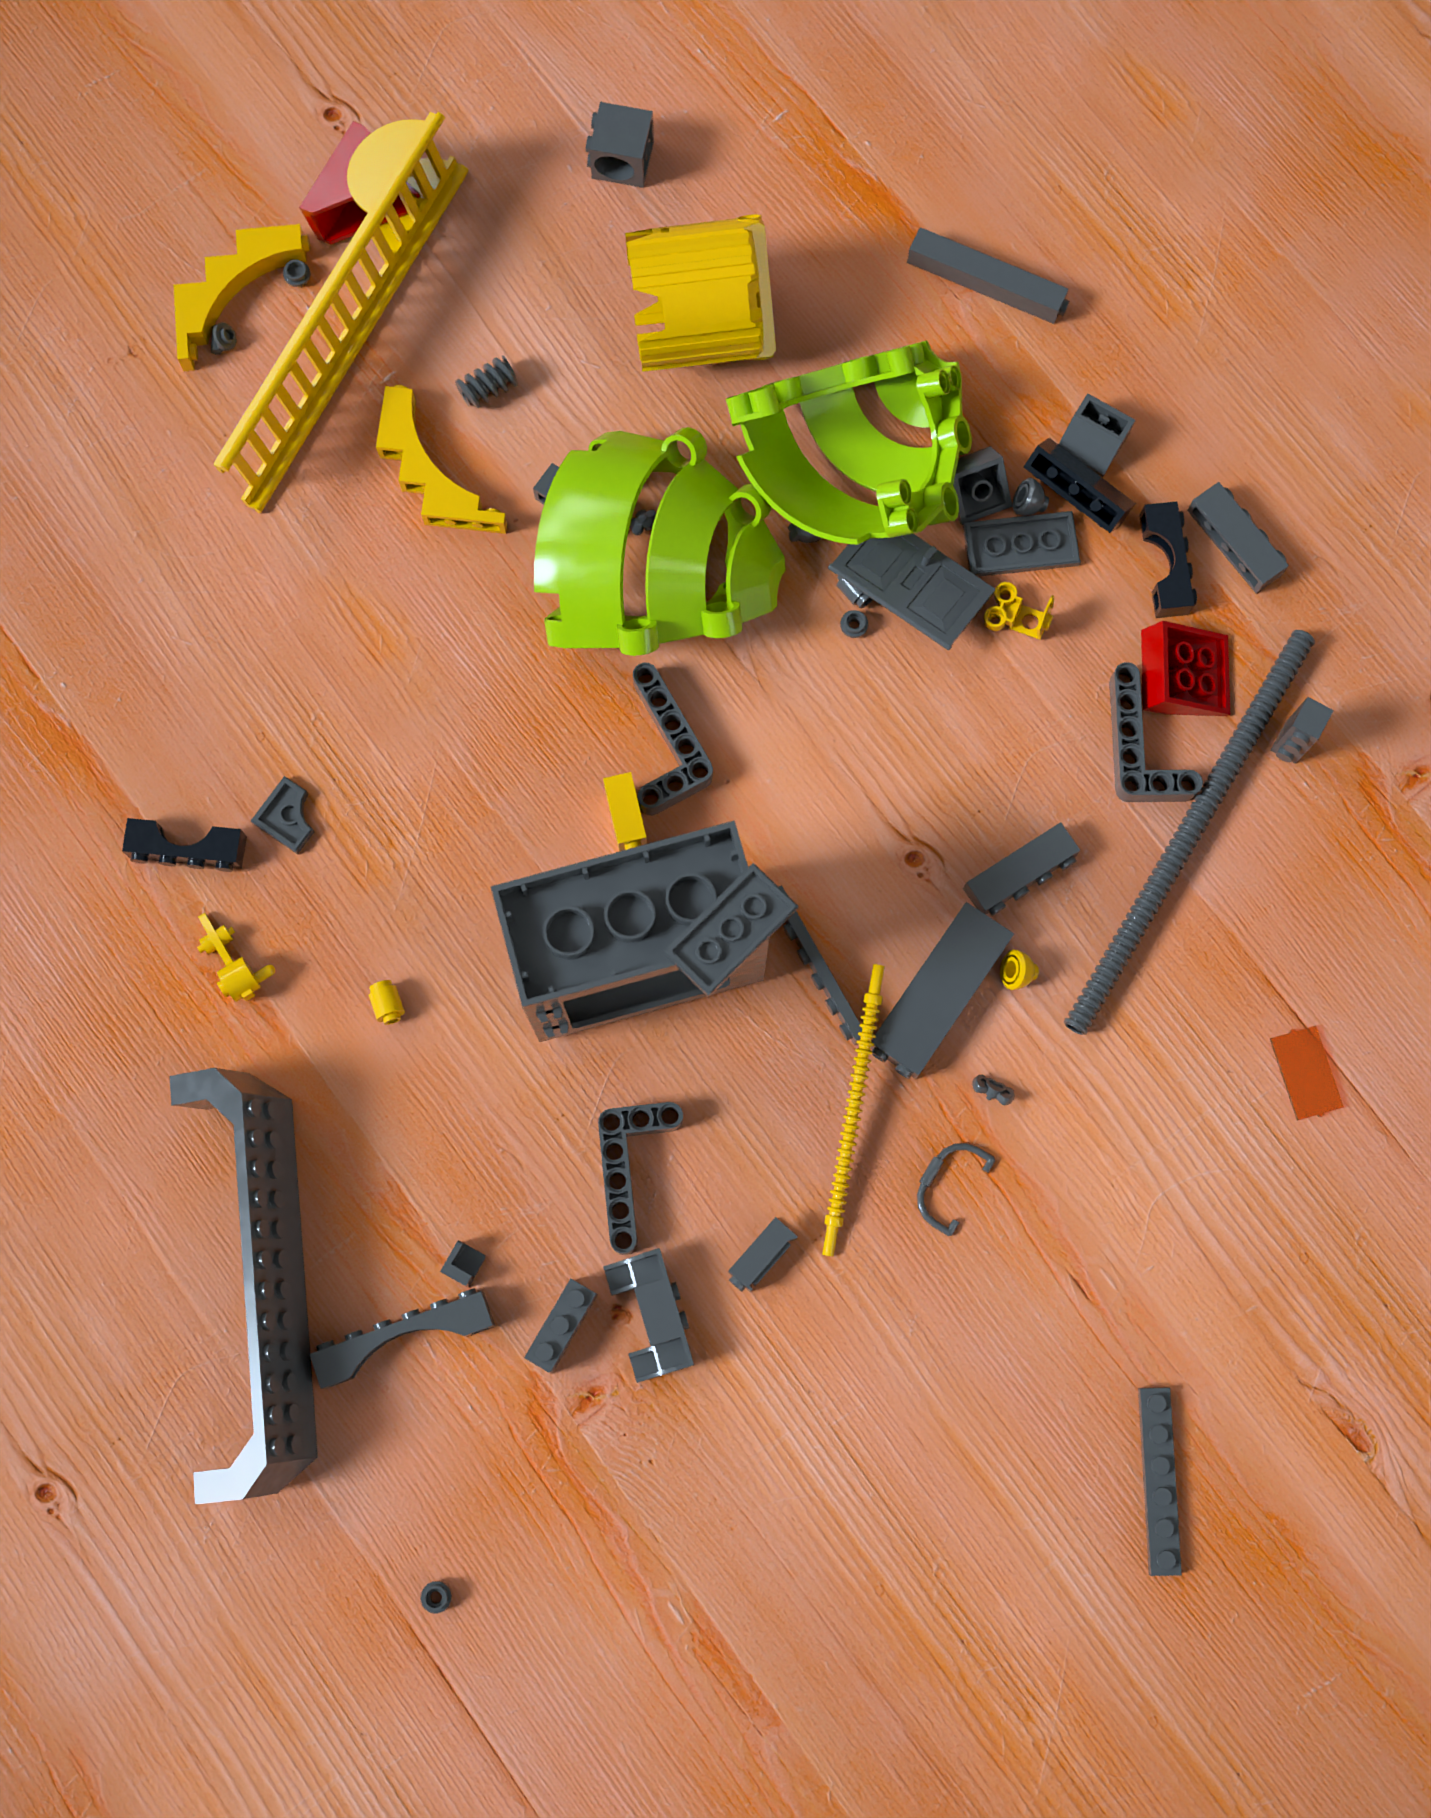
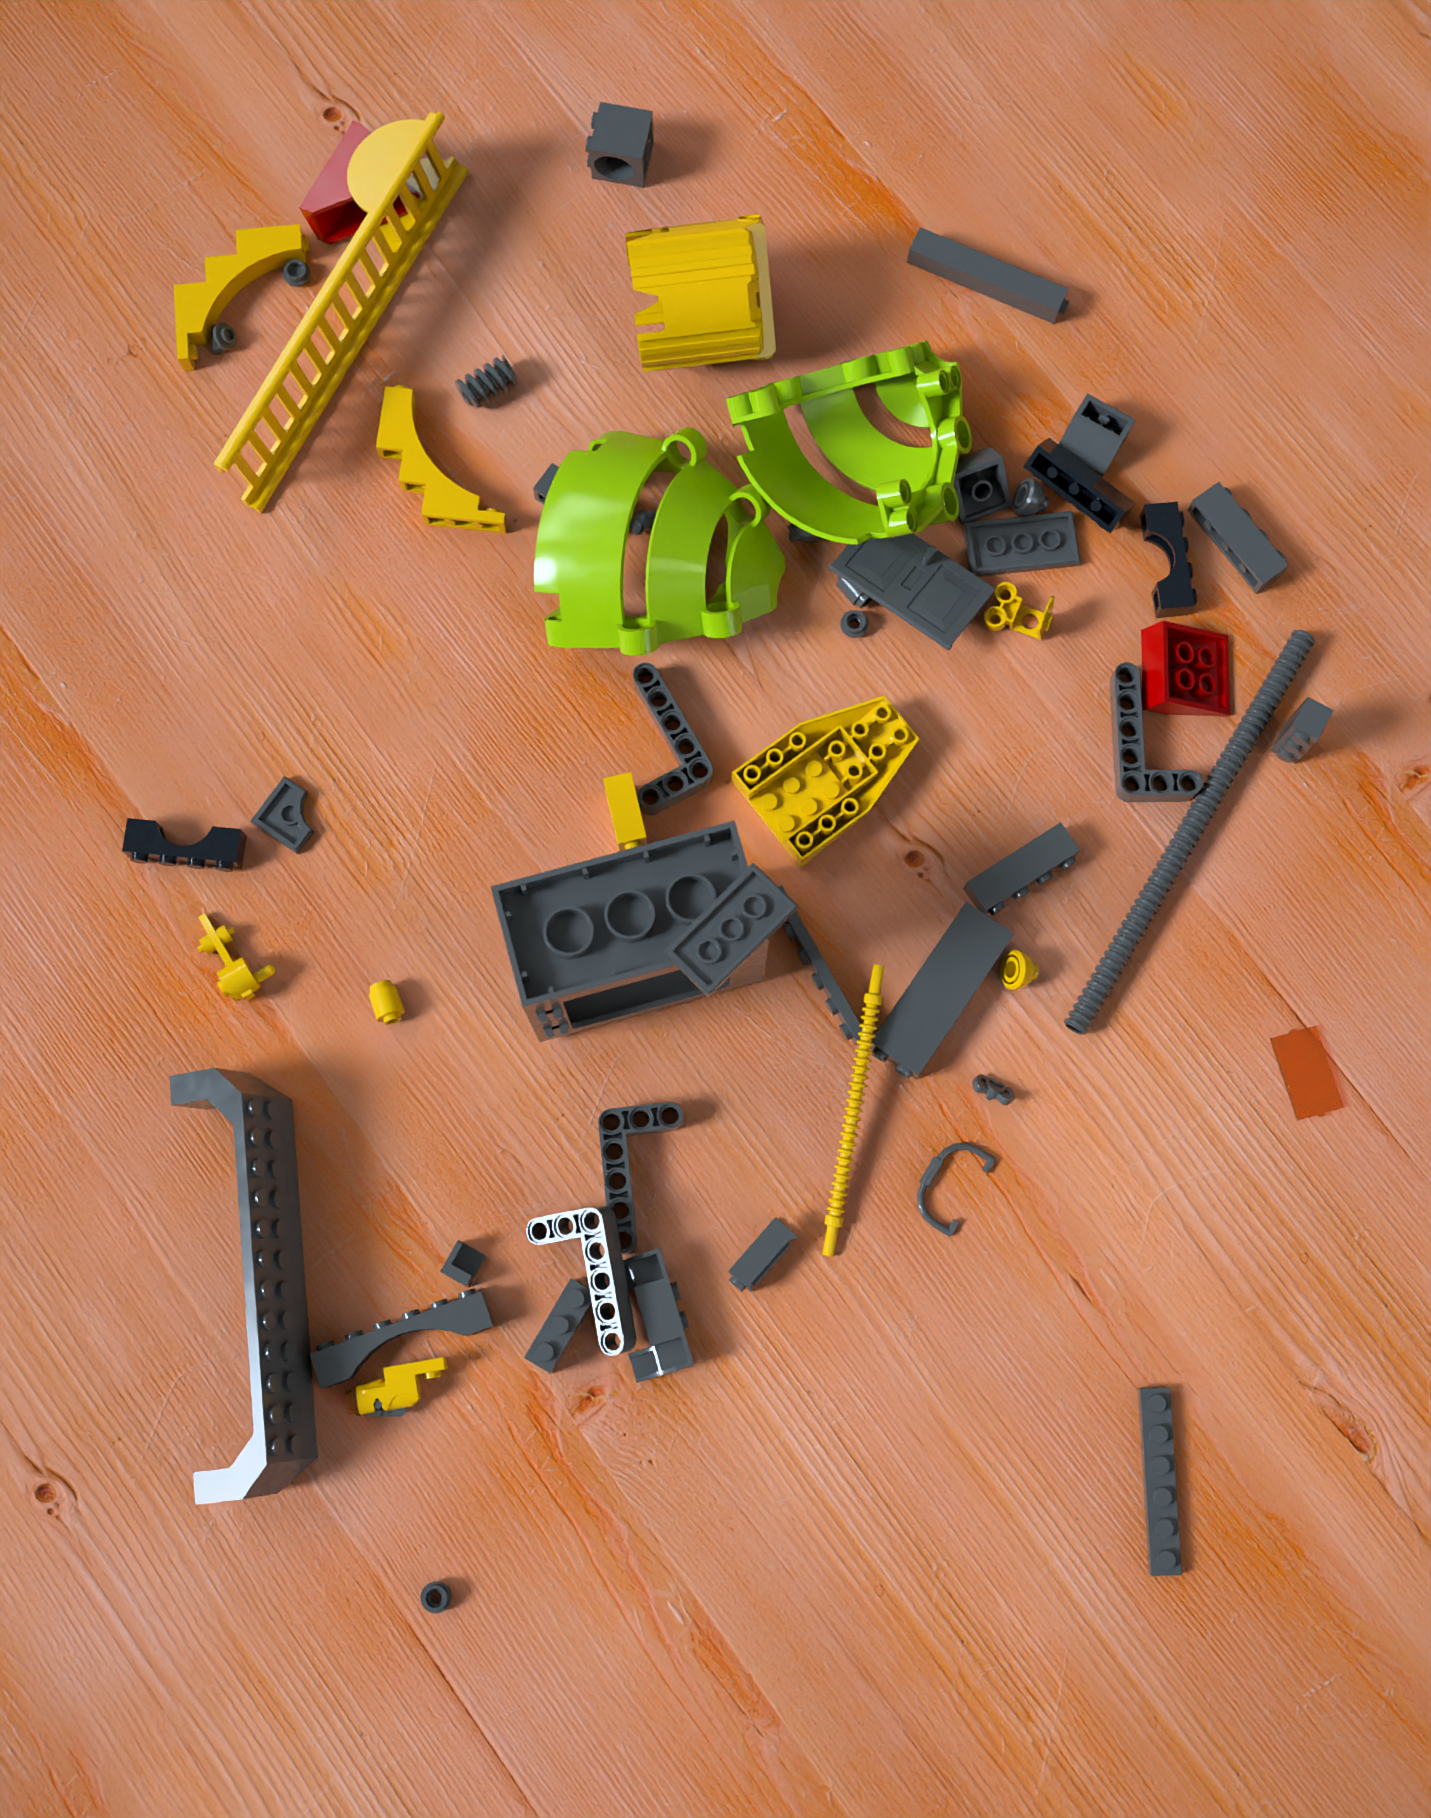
(396, 1392): none -> yellow plate
(597, 1267): none -> dark grey beam
(825, 774): none -> yellow wedge

